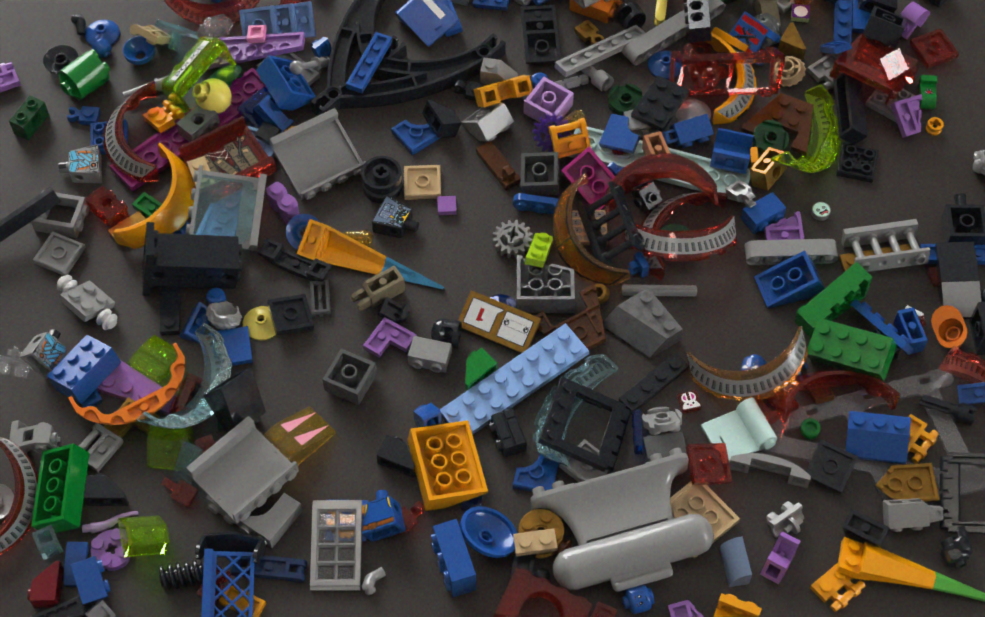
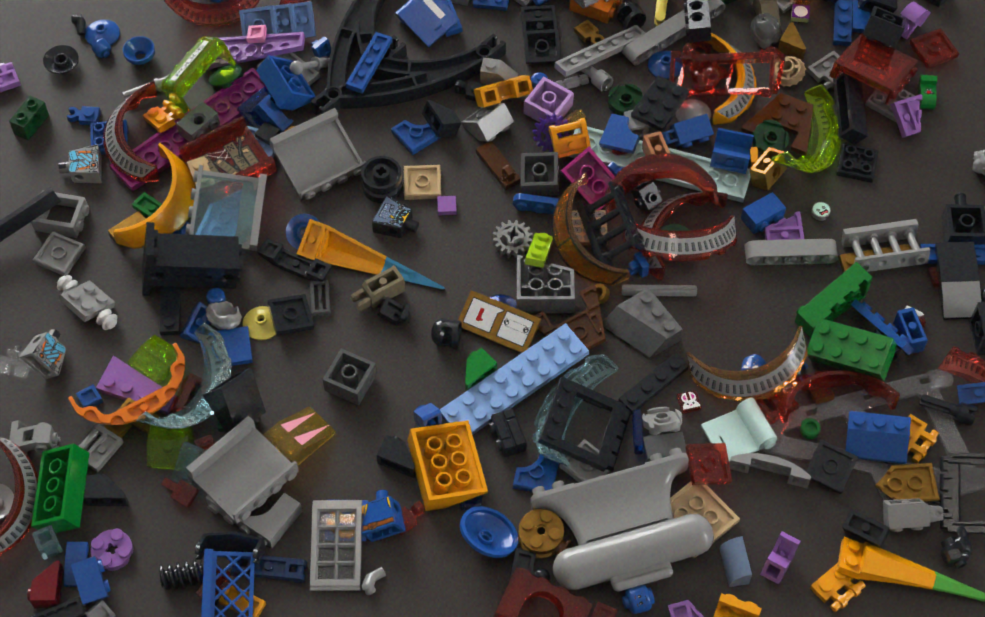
(84, 75): green cylinder -> none
(84, 369): blue brick -> none
(95, 527): lavender animal -> none
(99, 204): clear red brick -> none
(143, 535): clear neon green slope -> none
(151, 33): tan plate -> none
(177, 33): clear light blue tile -> none
(212, 95): light yellow brick -> none
(216, 26): clear head -> none
(282, 202): medium lavender brick -> none
(362, 236): clear yellow cone -> none
(388, 333): medium lavender plate -> none
(429, 354): light grey hinge -> none
(453, 558): blue brick -> none
(535, 542): tan plate -> none
(730, 39): light orange tile -> none
(741, 191): light grey plate -> none
(752, 33): flag -> none
(787, 521): light grey hips -> none
(790, 281): blue slope -> none
(835, 47): blue tile -> none
(897, 66): clear red panel -> none
(934, 121): light orange bush -> none
(949, 326): orange piece -> none

